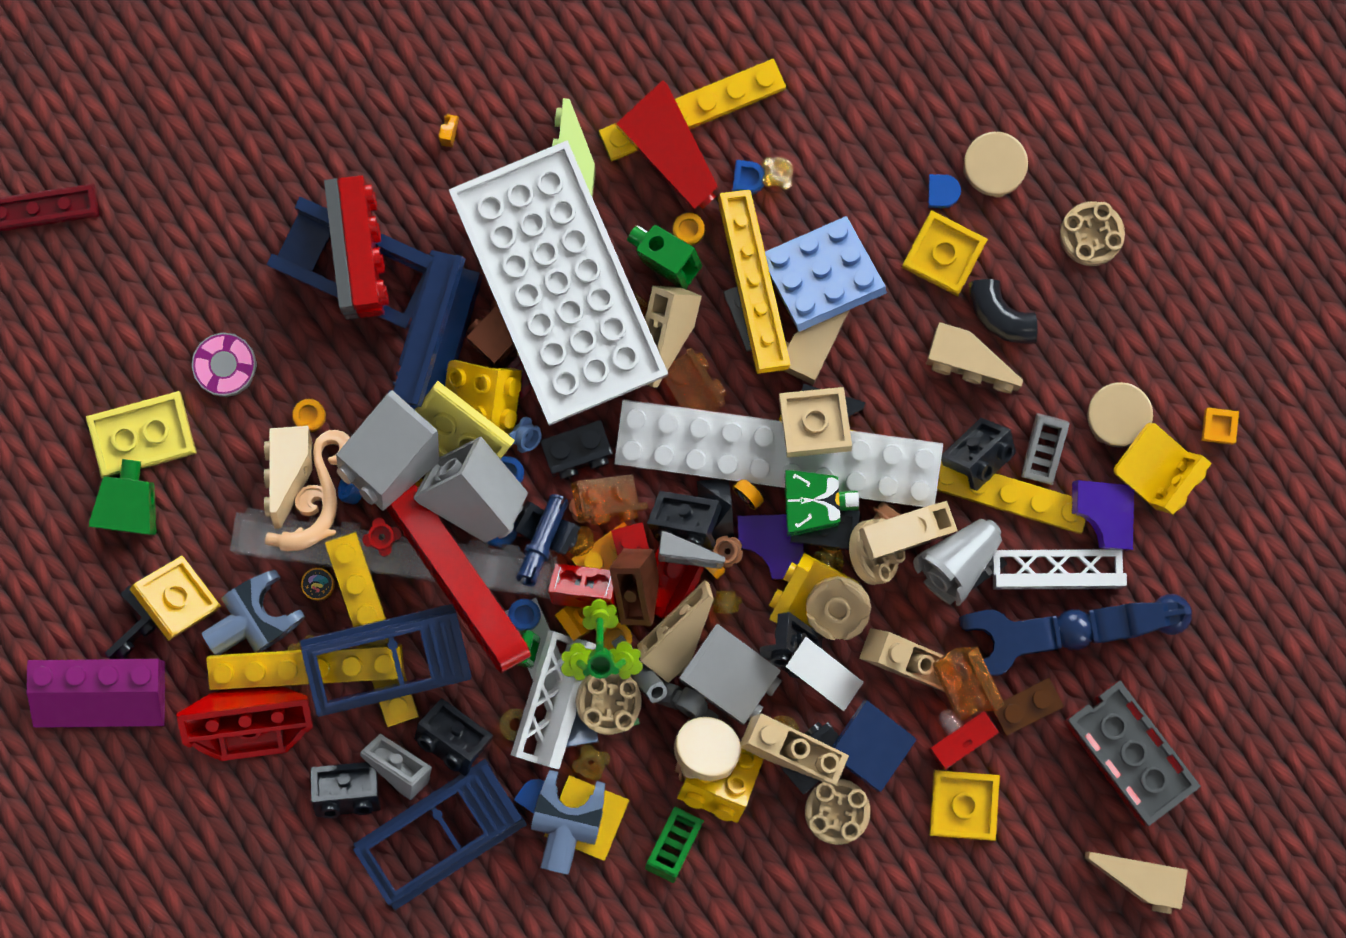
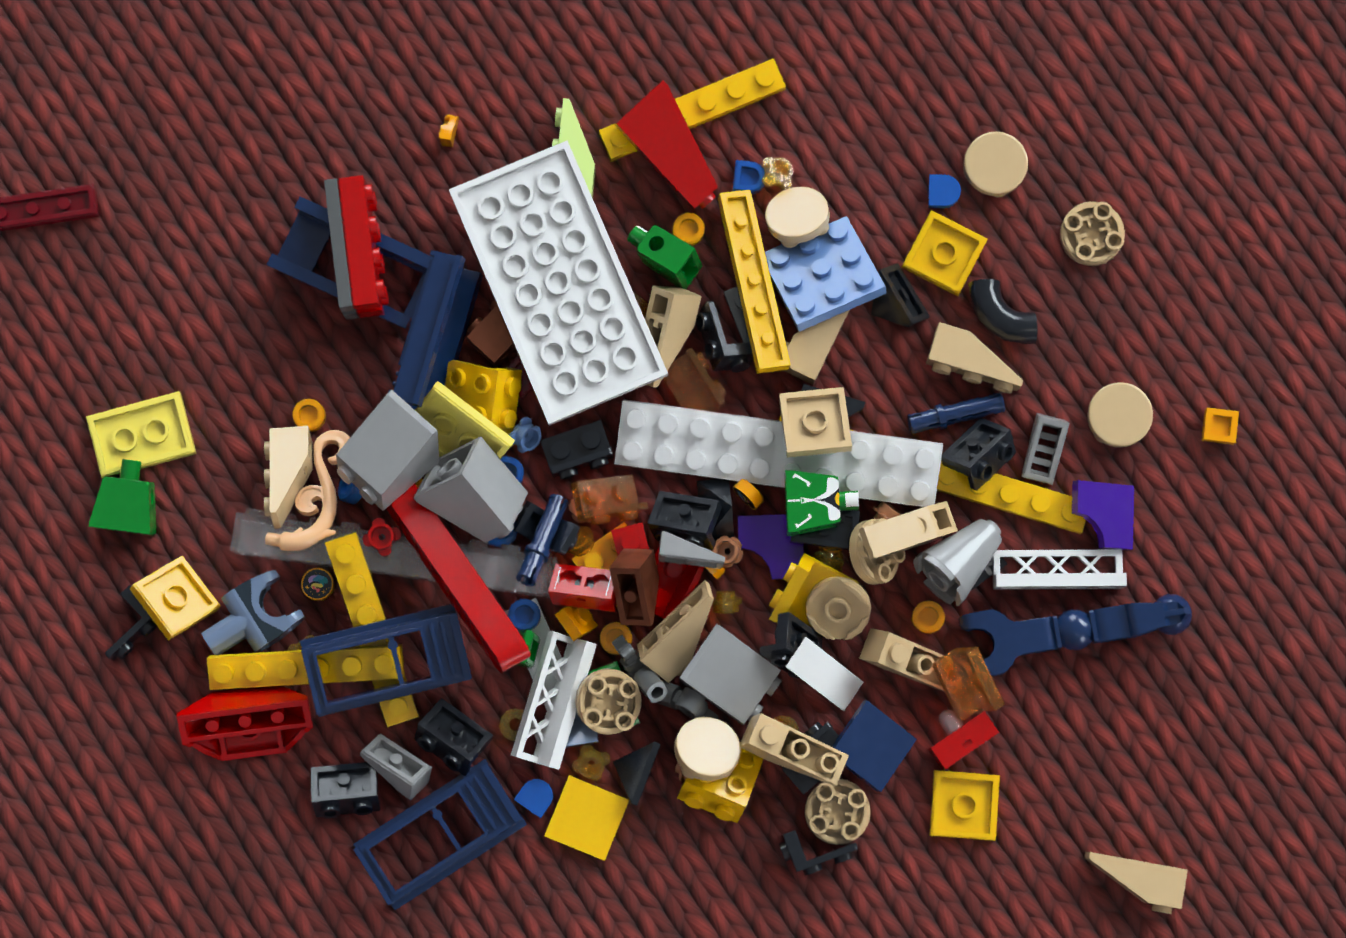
(96, 692): magenta slope -> none
(224, 364): tile -> none
(565, 824): sand blue connector -> none
(601, 661): lime plant -> none
(635, 770): none -> black slope
(662, 870): green slope -> none
(722, 356): none -> black bracket
(792, 850): none -> black bracket
(797, 216): none -> tile
(901, 301): none -> black slope
(928, 617): none -> light orange tile
(962, 411): none -> dark blue pin
(1028, 706): reddish brown plate -> none
(1132, 754): dark grey piece -> none
(1161, 469): yellow bracket -> none

